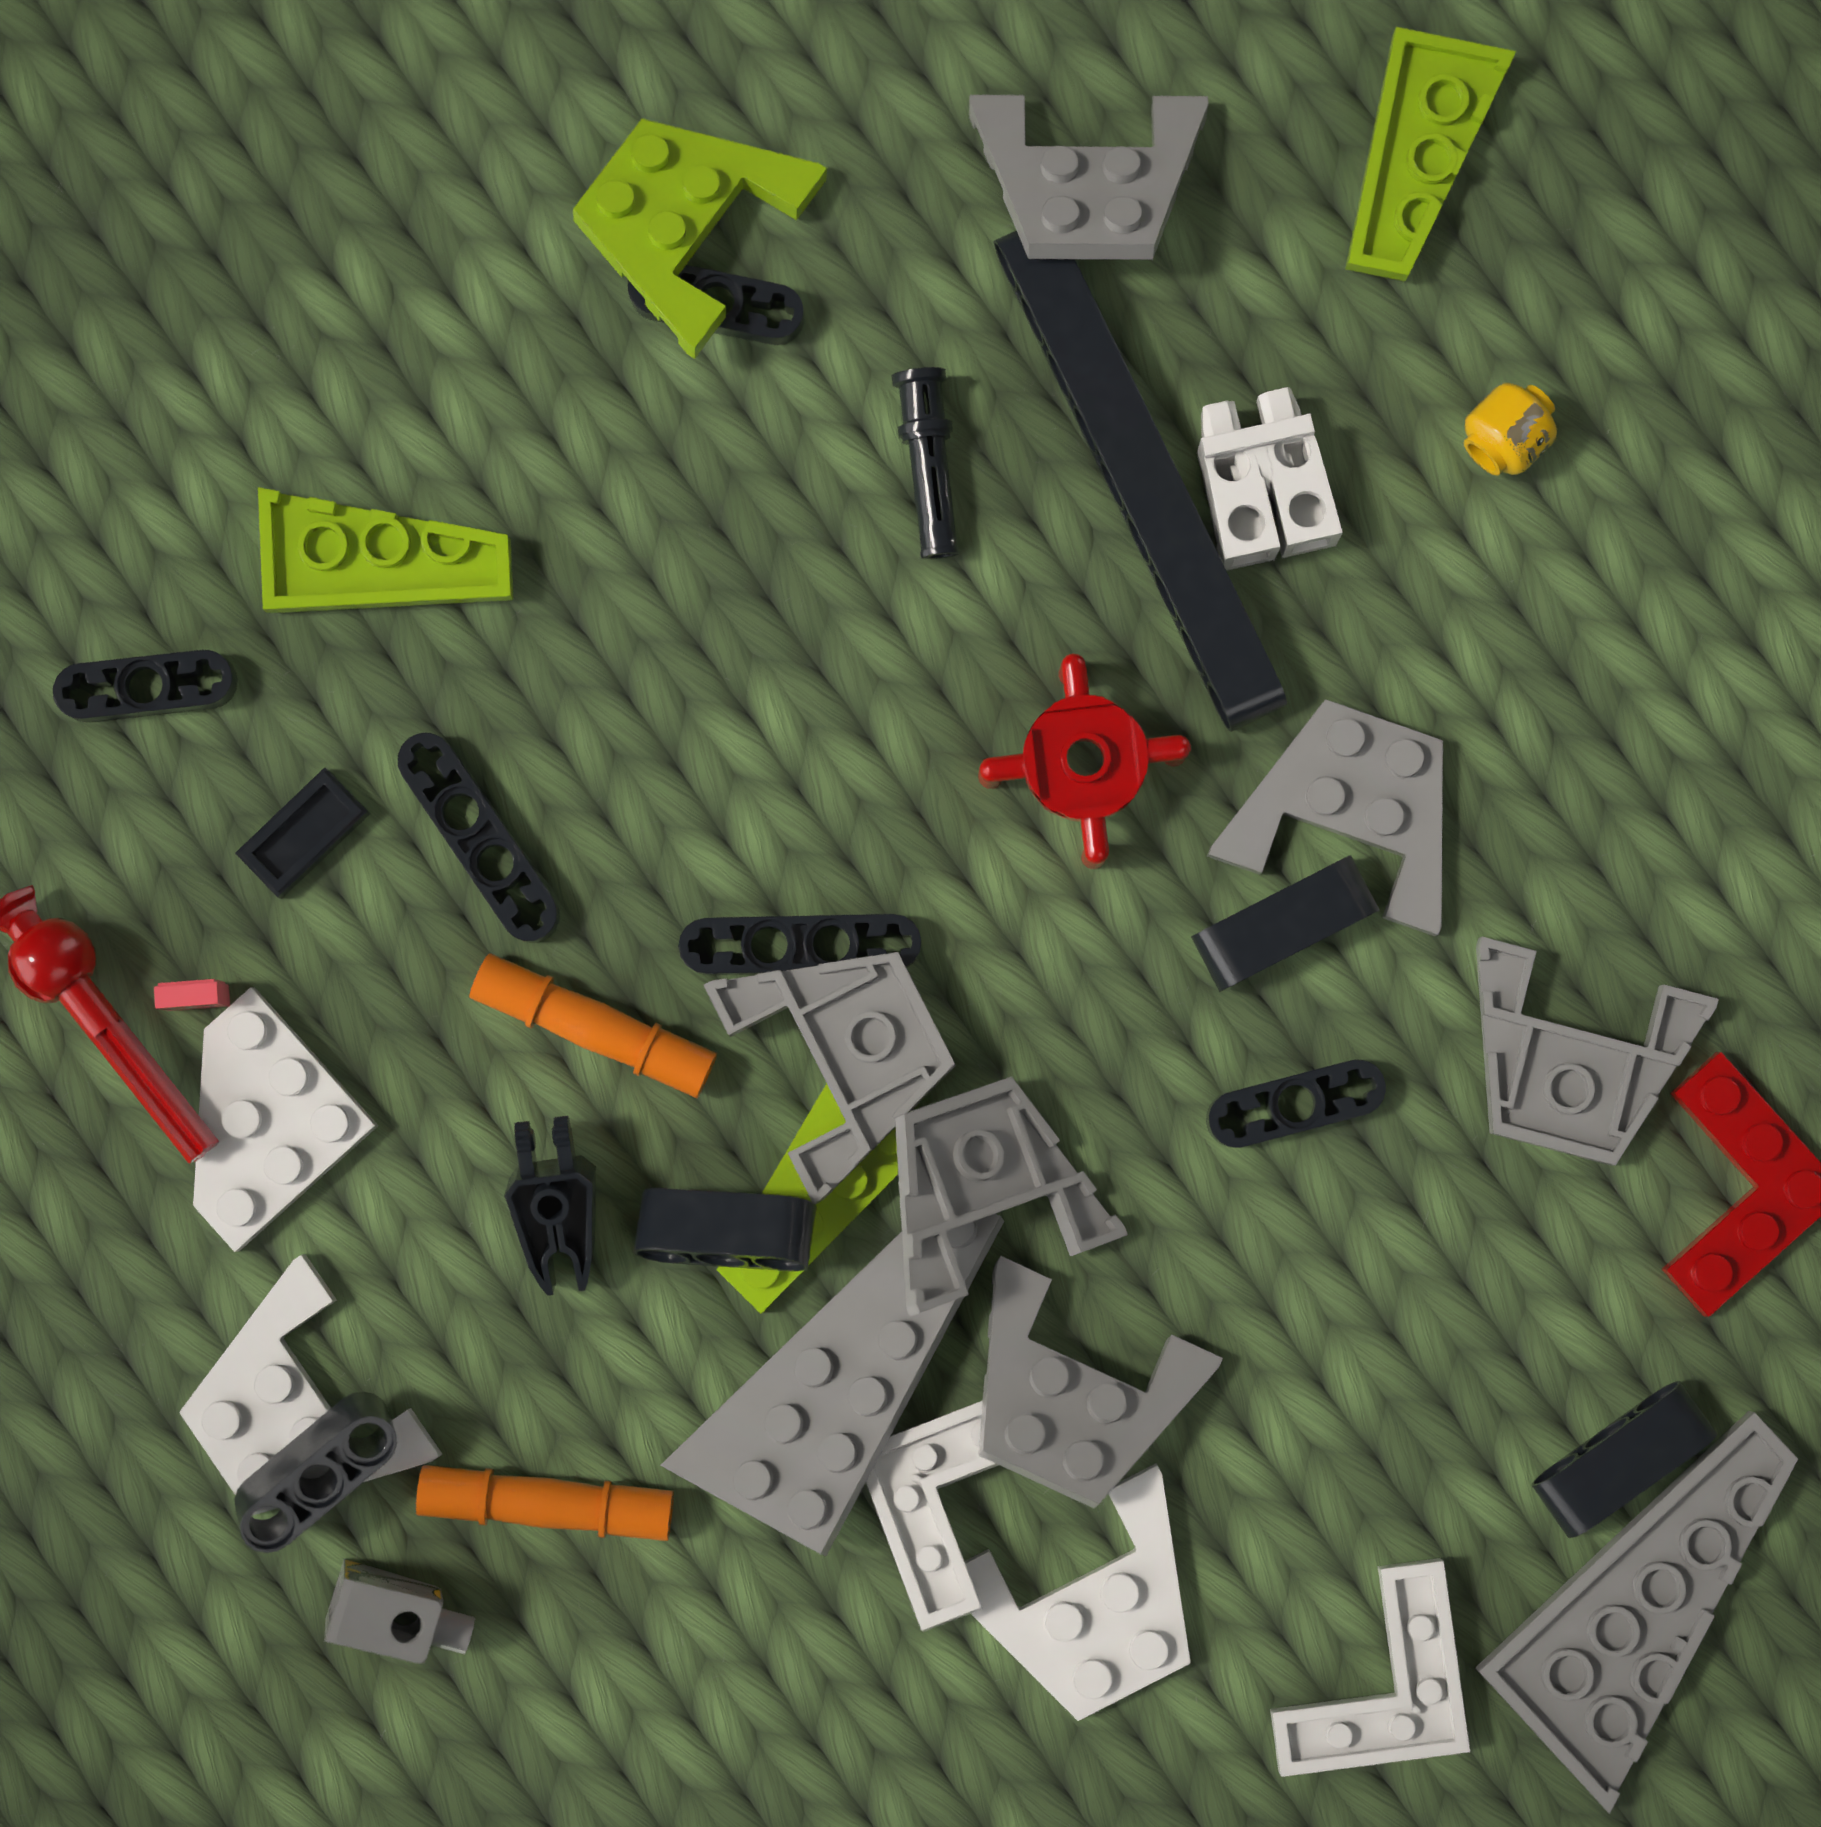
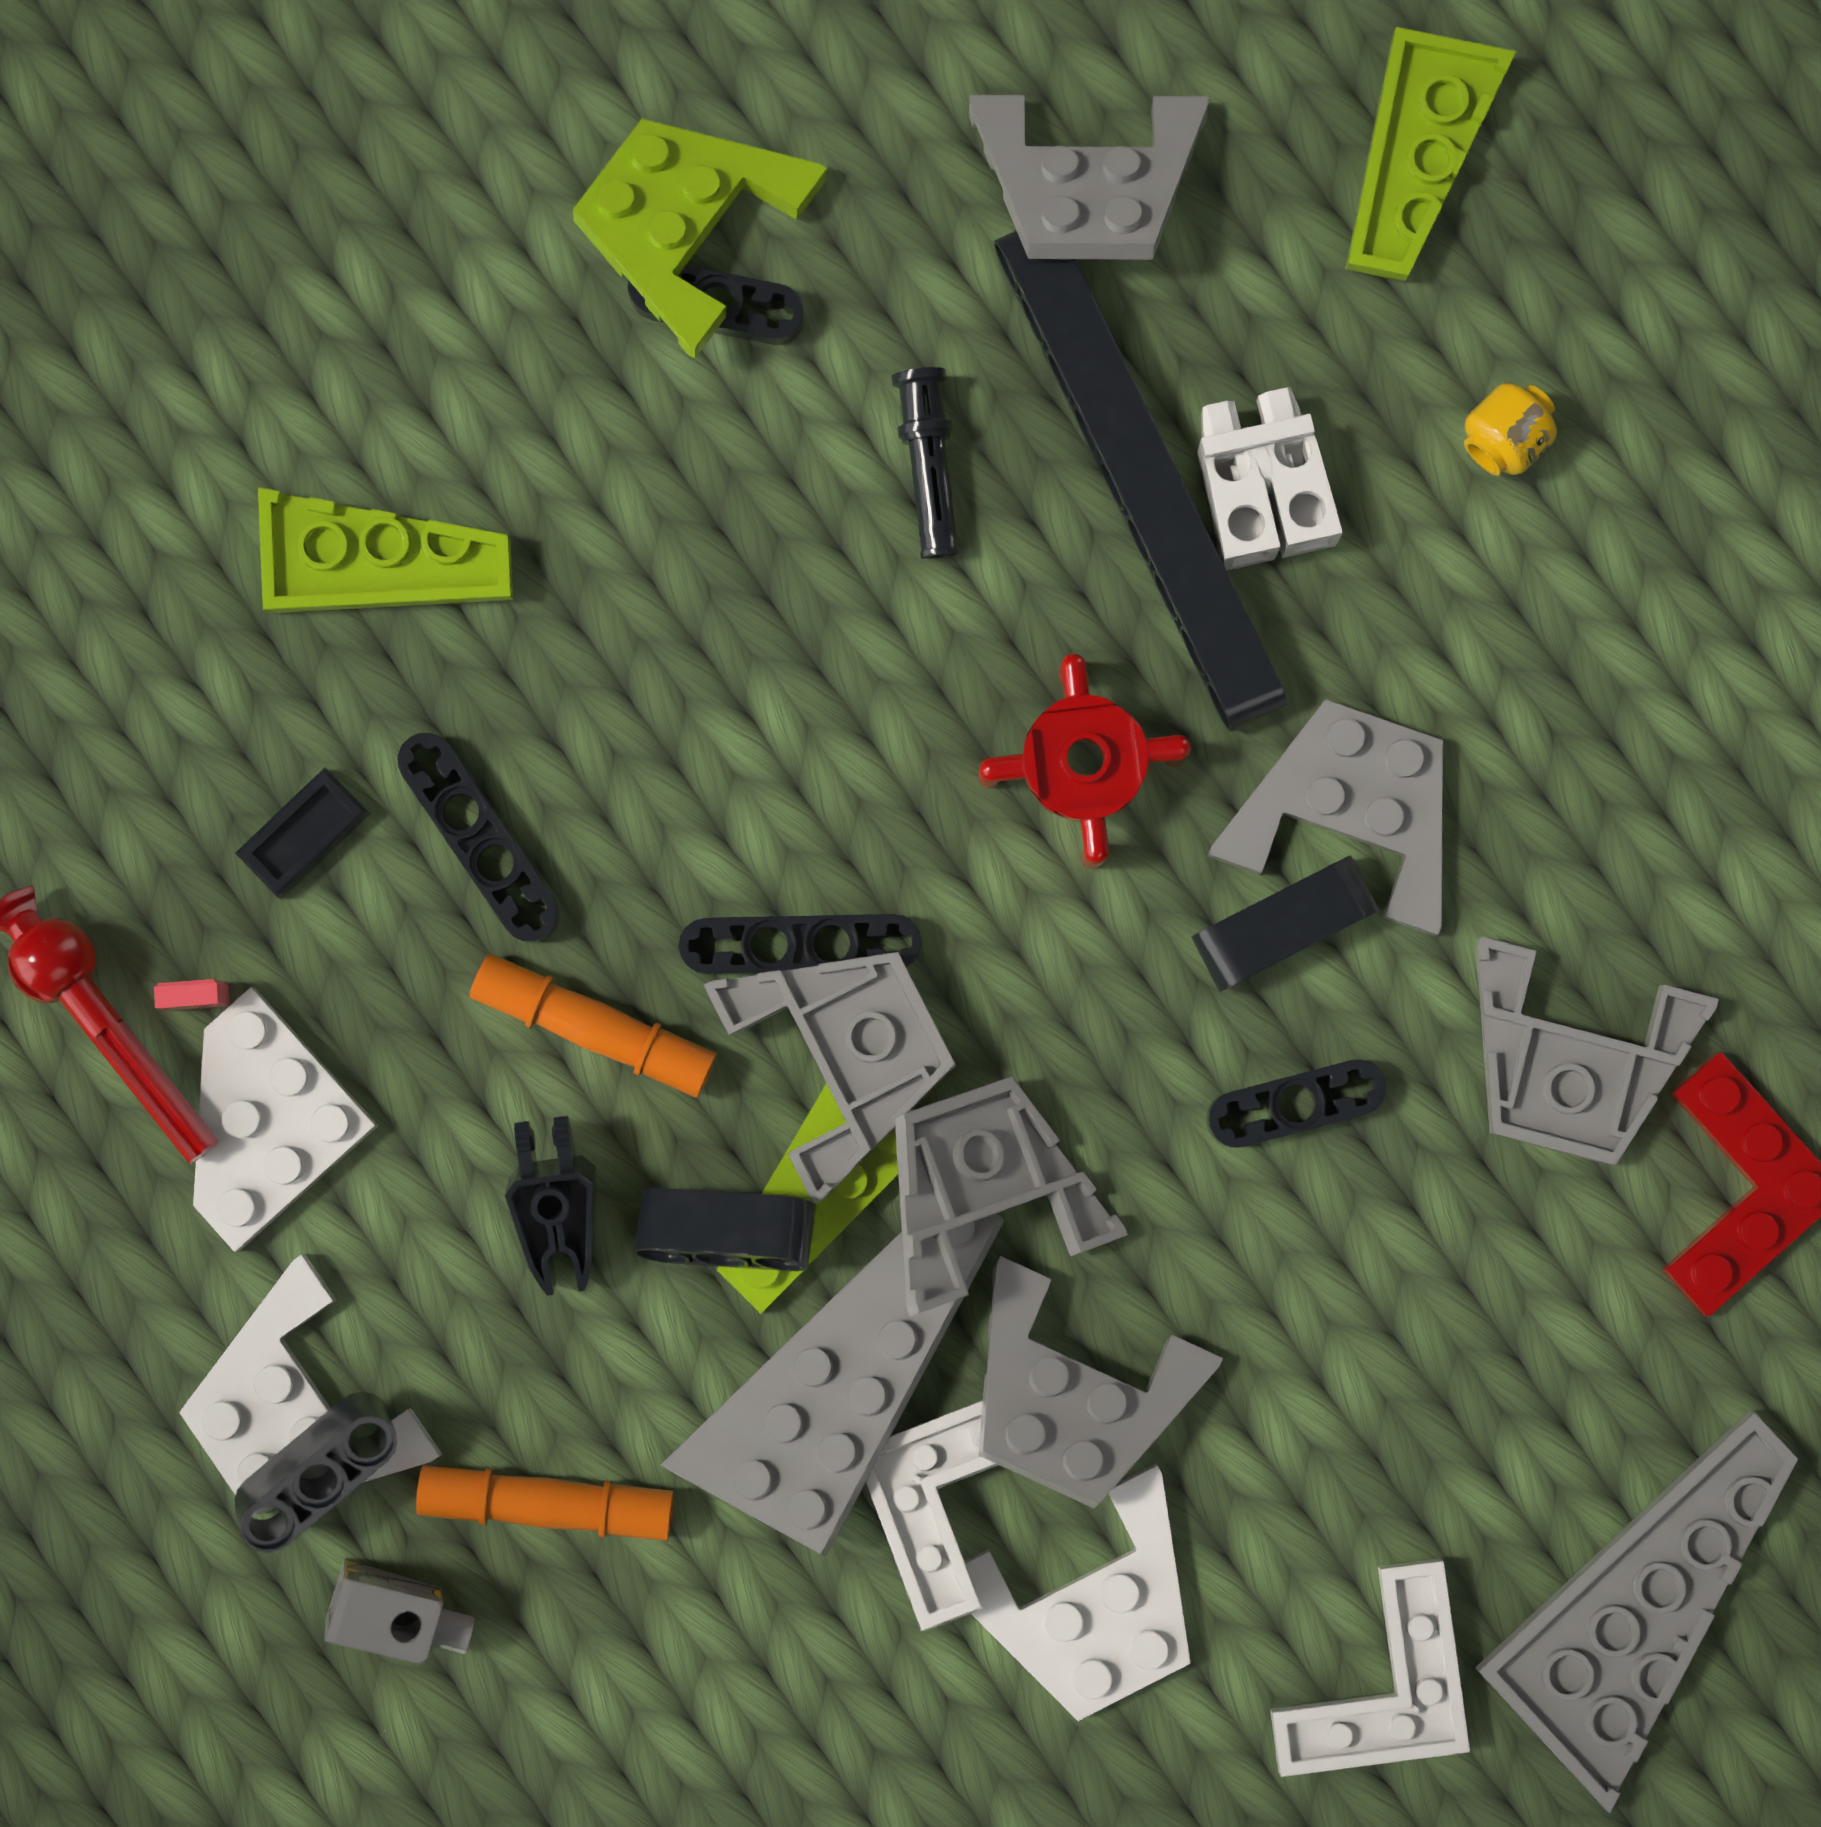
(101, 706): black beam -> none
(1624, 1459): black beam -> none

